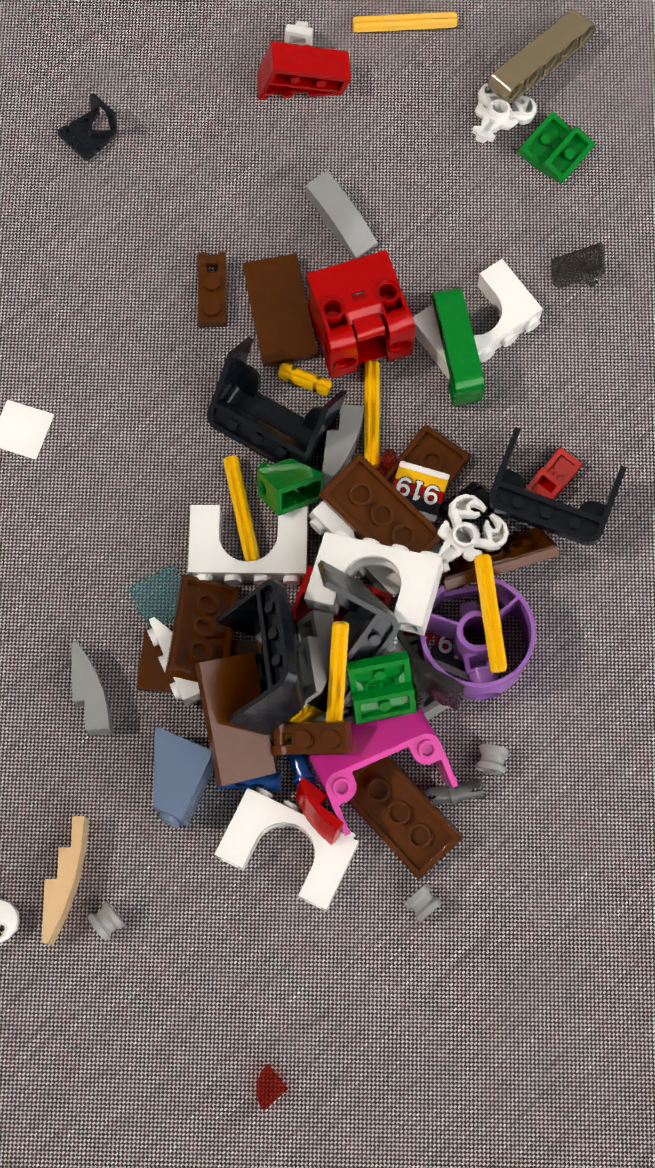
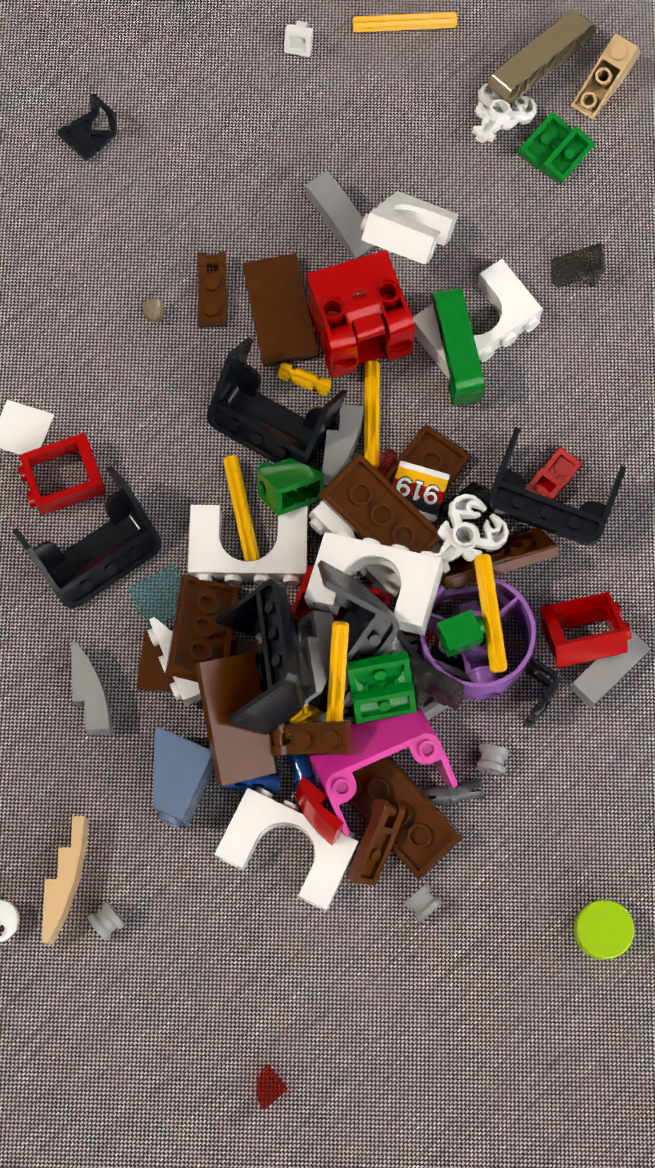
(69, 496): none -> red window
(102, 555): none -> black windscreen
(153, 309): none -> dark tan hinge
(302, 69): red wedge -> none
(376, 841): none -> reddish brown plate
(408, 226): none -> white arch
(460, 633): none -> green brick
(552, 686): none -> black piece
(581, 612): none -> red window
(603, 929): none -> lime head
(606, 76): none -> tan slope
(607, 672): none -> light grey slope

